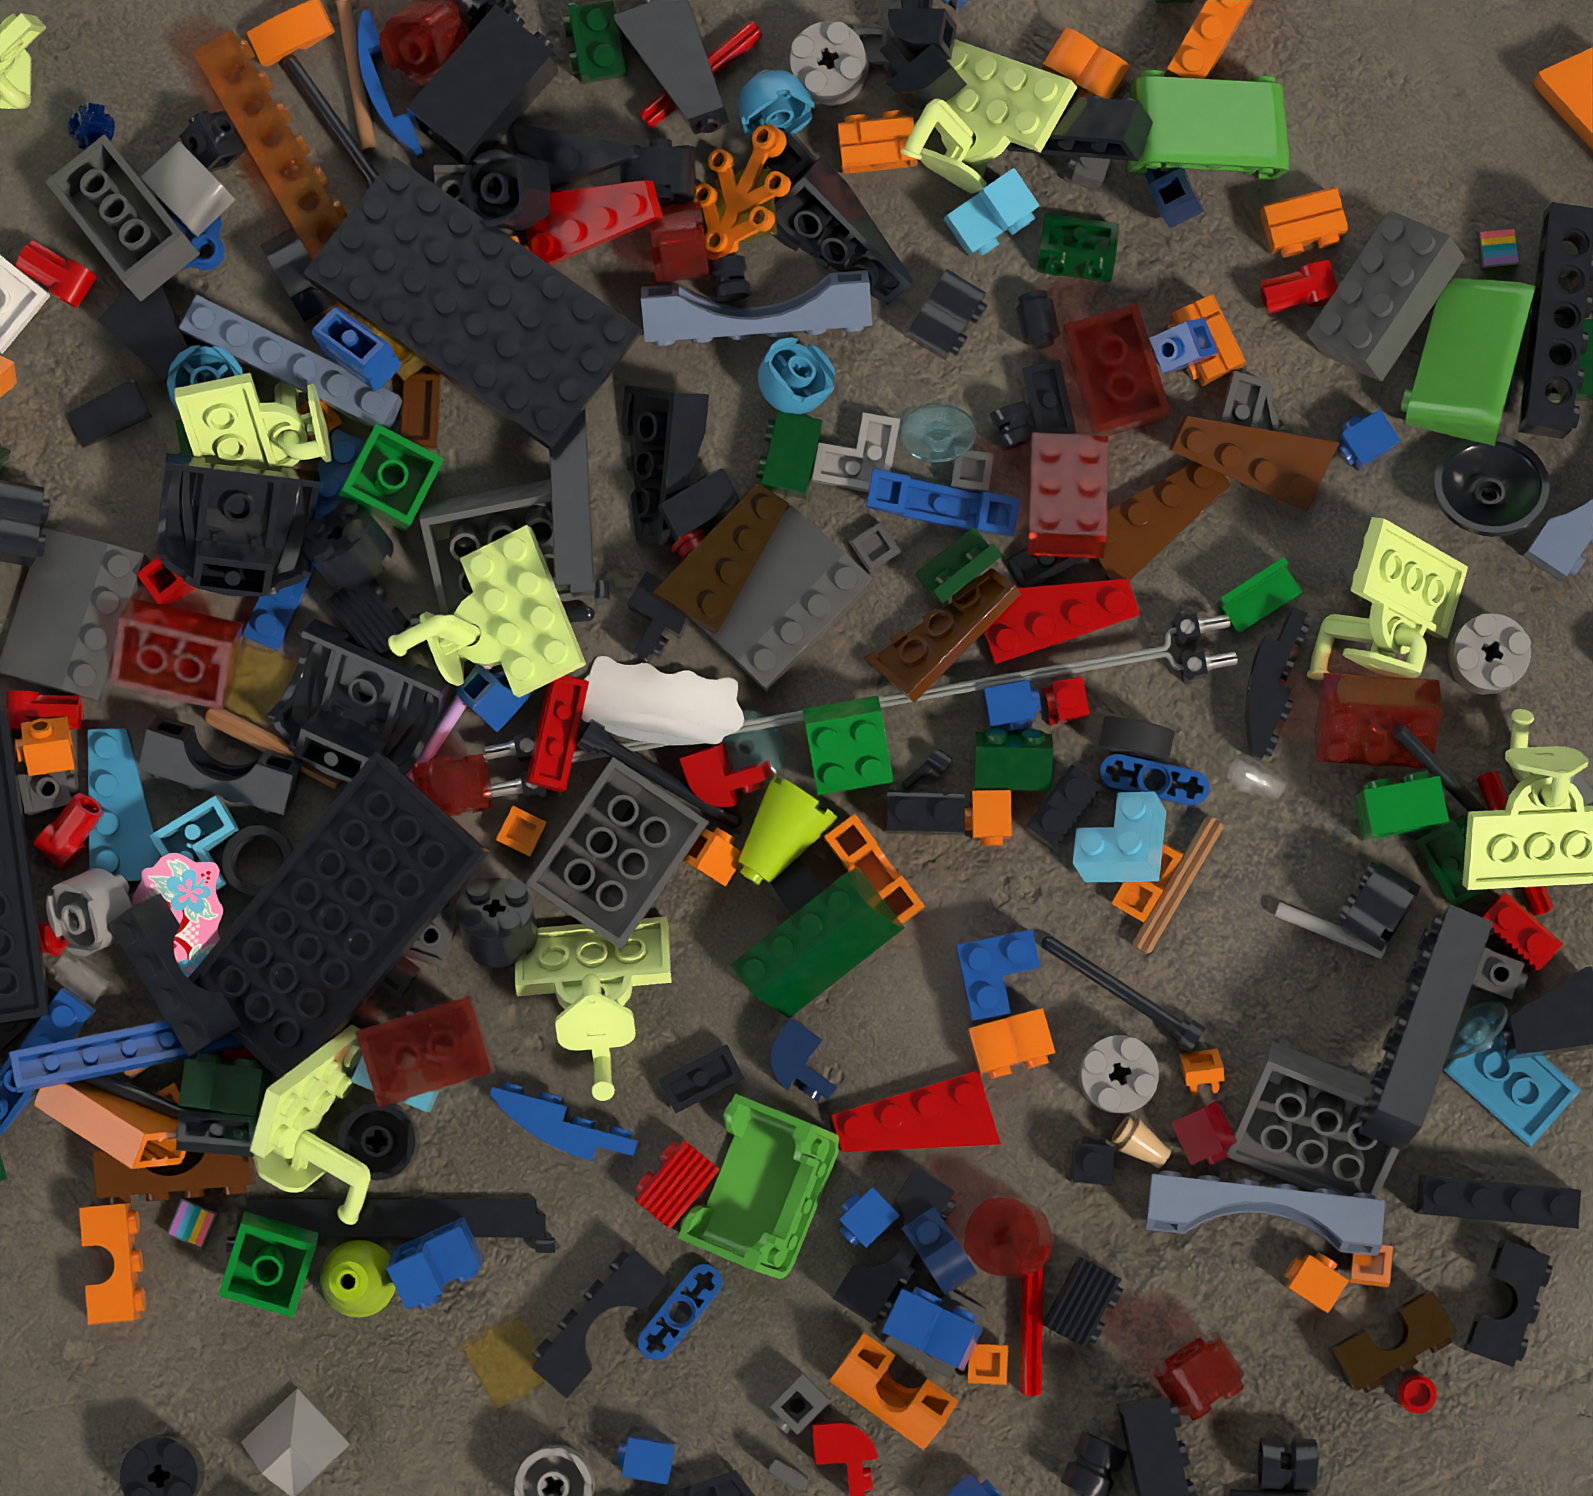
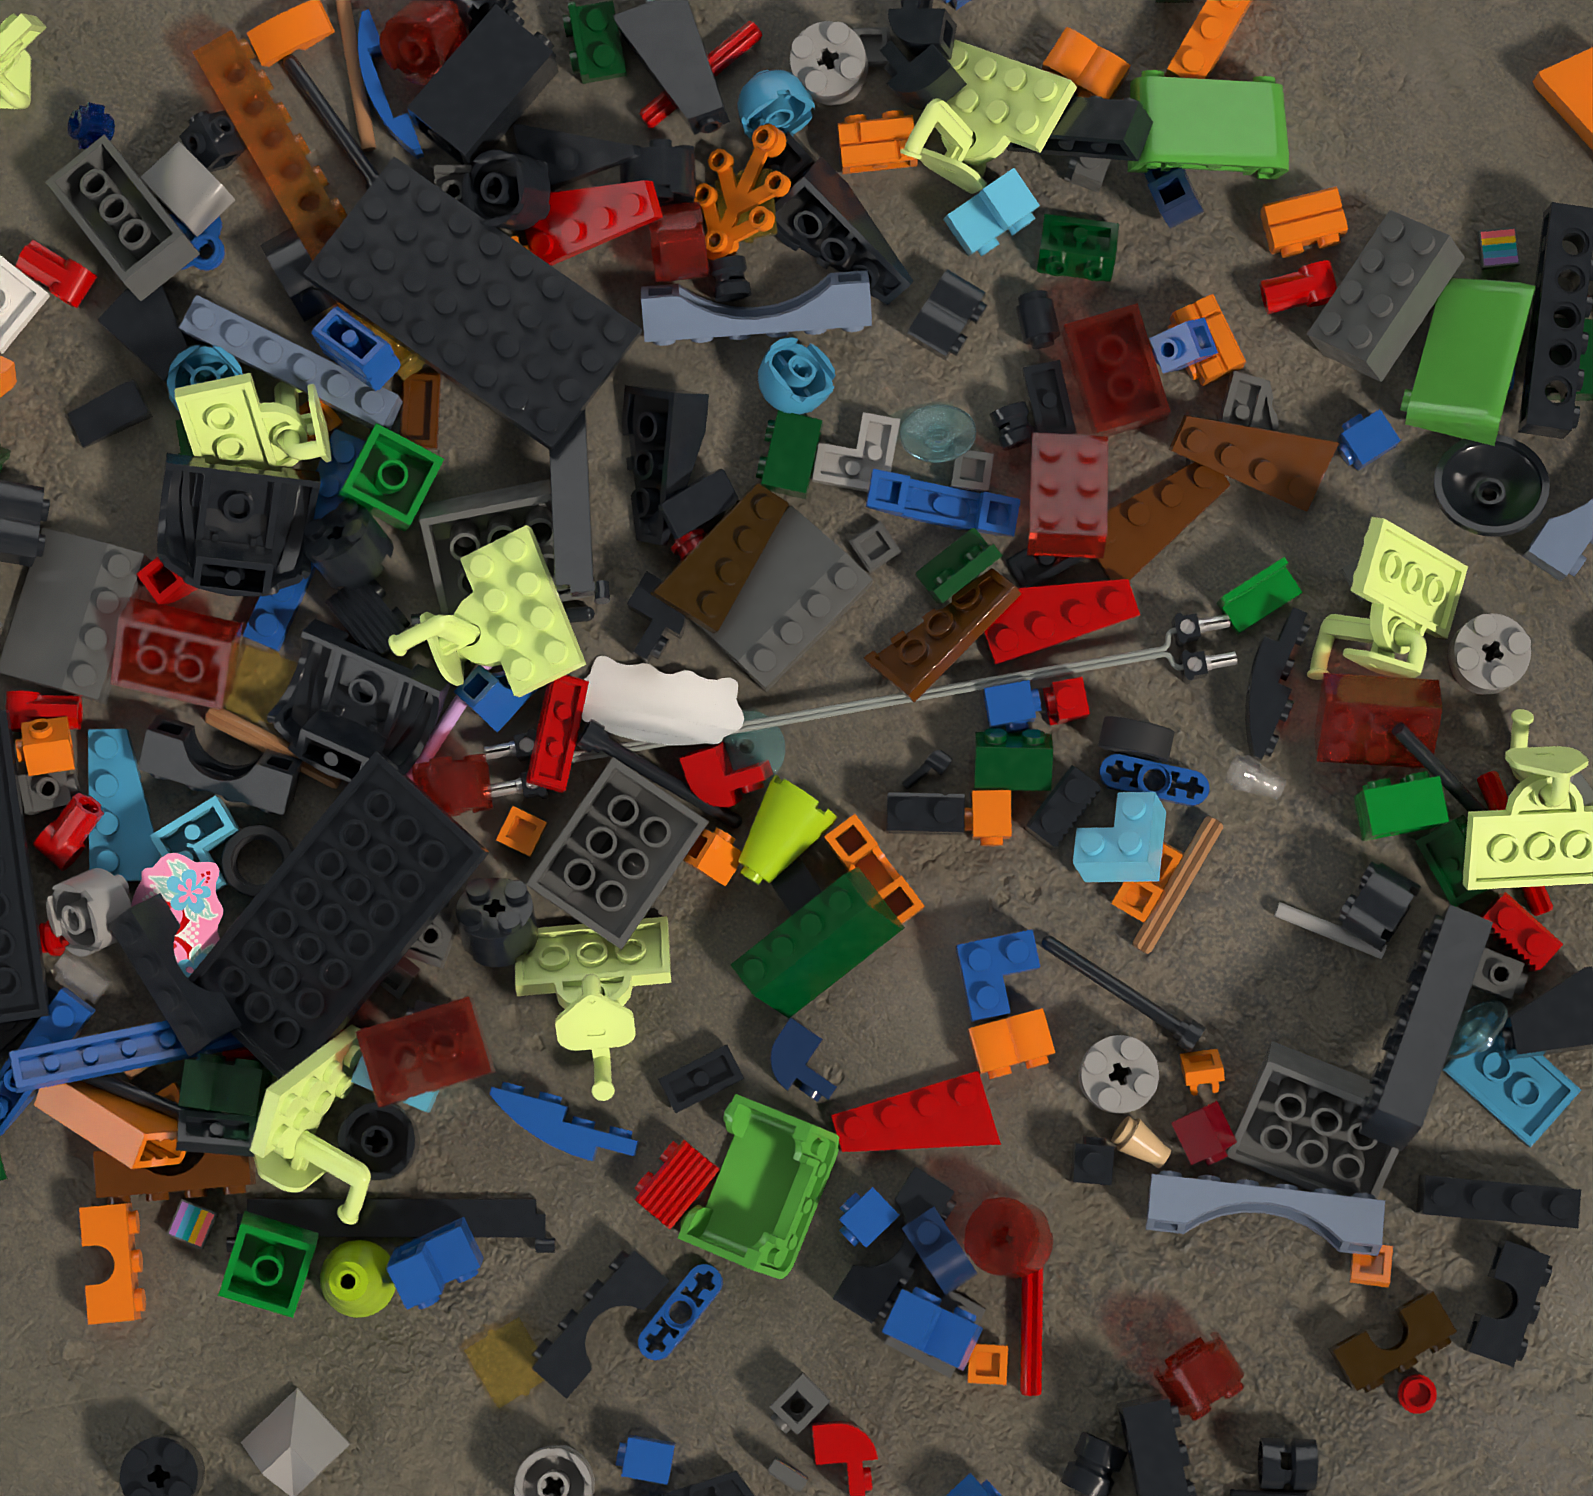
(847, 745): green brick -> none
(910, 1411): orange arch -> none
(1082, 1302): black brick -> none
(1315, 1280): orange brick -> none

